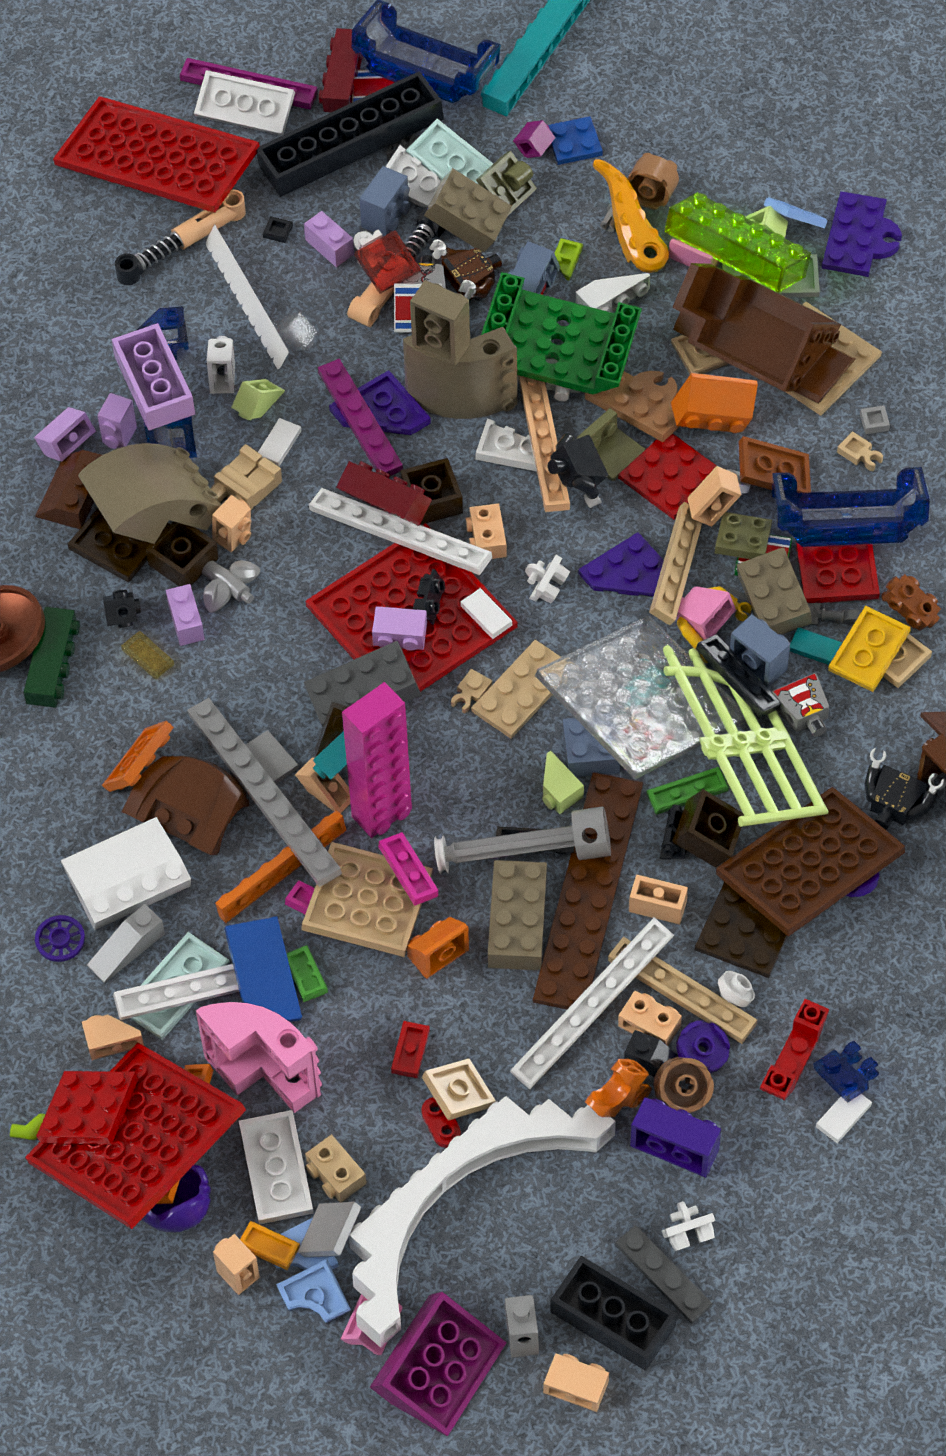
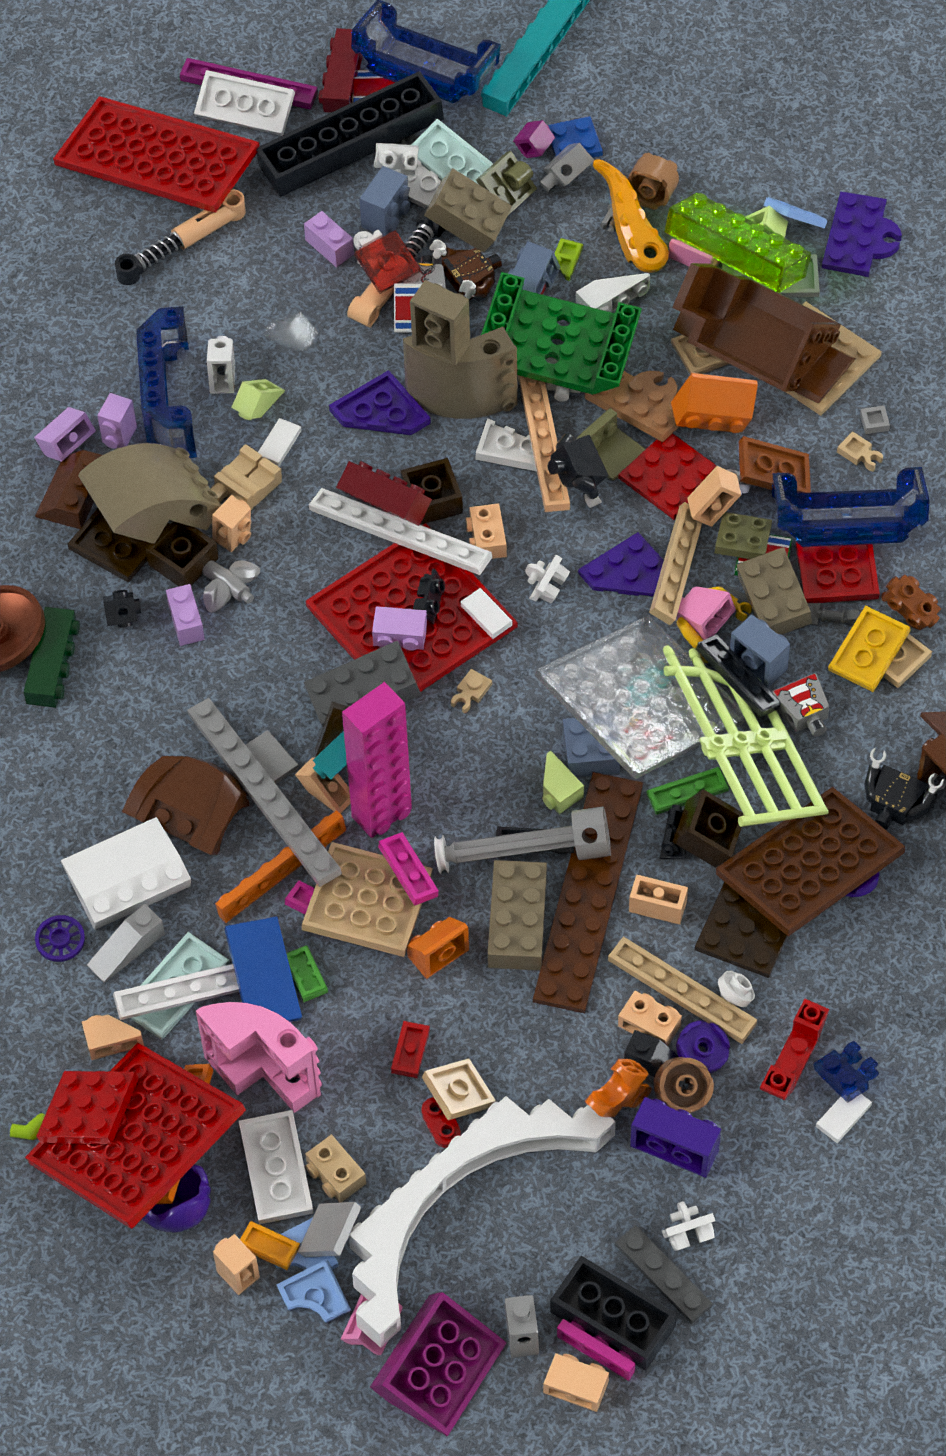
(139, 755): orange plate -> none
(147, 655): clear yellow tile -> none
(153, 376): lavender brick -> none
(247, 297): white sticker -> none
(277, 229): black tile -> none
(359, 417): magenta plate -> none
(396, 156): none -> white hips
(516, 692): tan plate -> none
(572, 160): none -> light grey torso
(591, 1003): white tile -> none
(596, 1348): none -> dark pink plate
(814, 646): teal tile -> none

